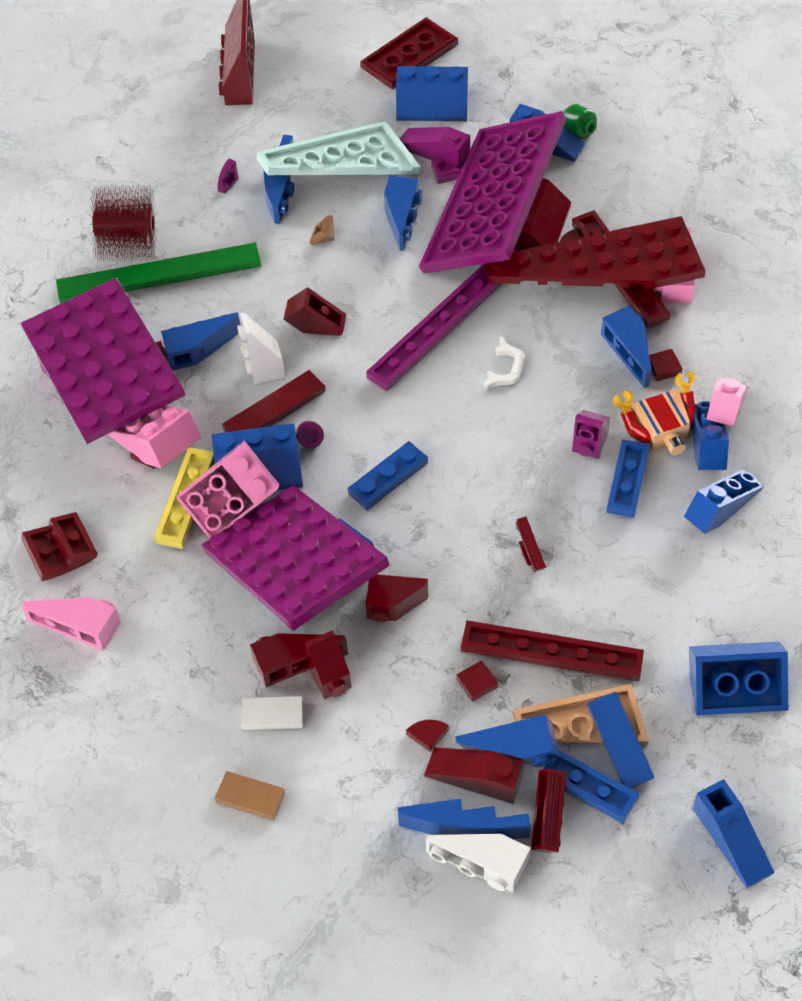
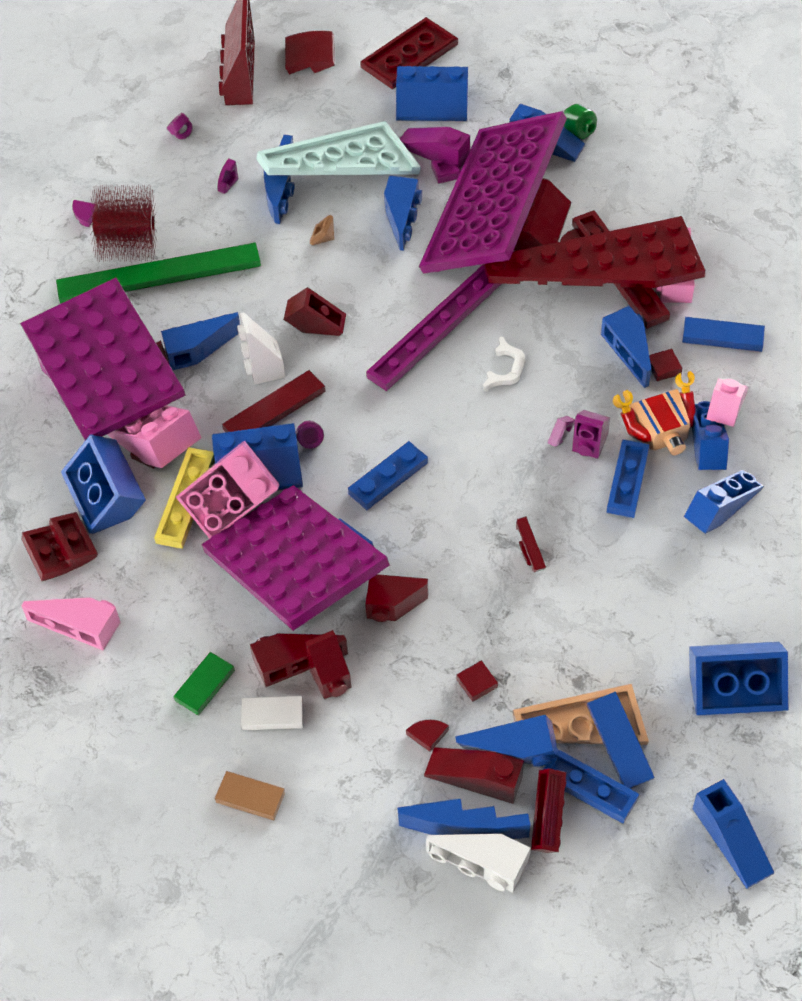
(81, 212): none -> magenta tile
(102, 484): none -> blue slope
(177, 123): none -> magenta tile
(204, 683): none -> green tile
(310, 50): none -> dark red slope
(552, 650): dark red plate -> none
(562, 424): none -> tile
(723, 334): none -> blue tile

